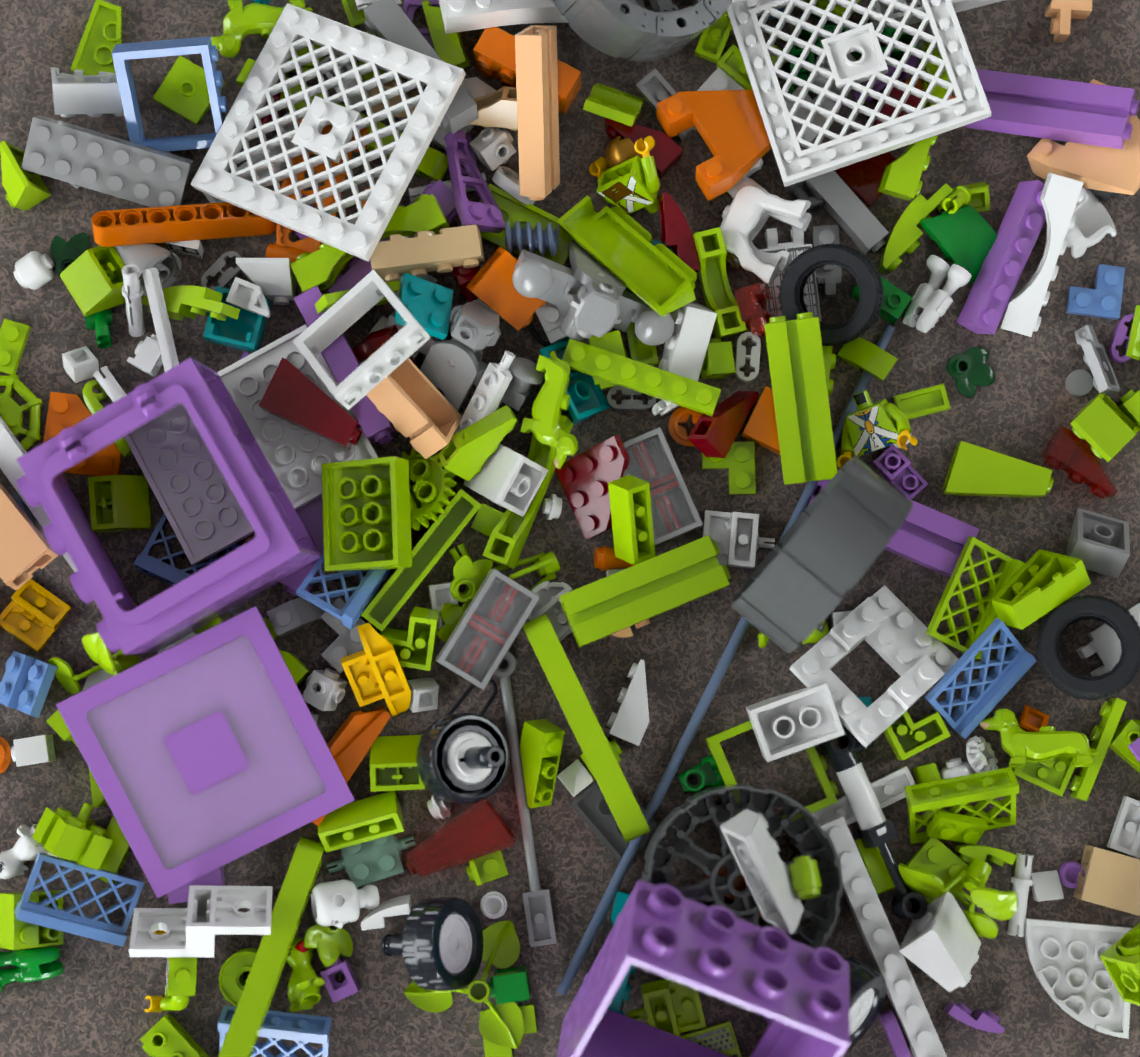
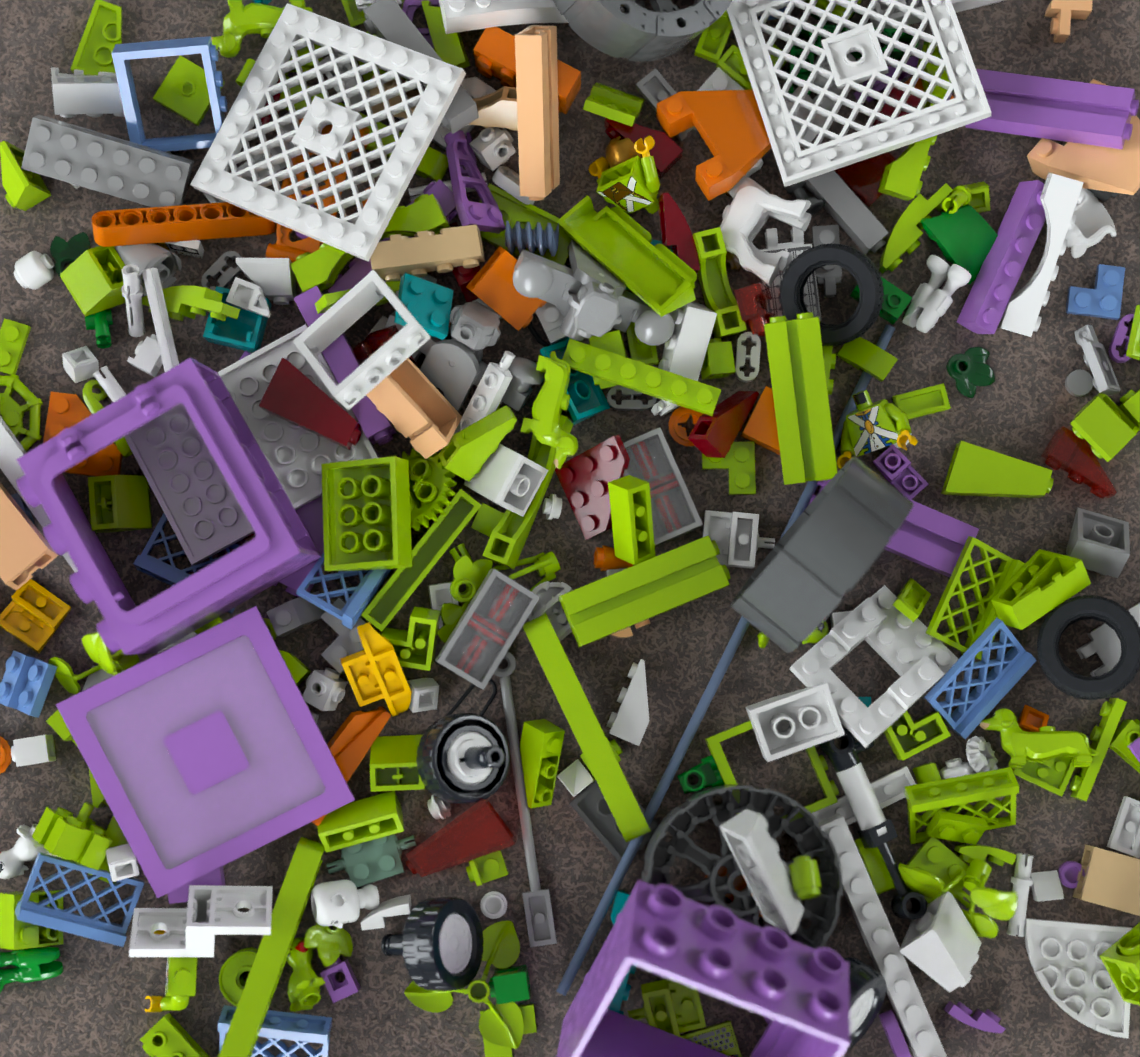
(122, 862): none -> white slope
(912, 599): none -> lime plate

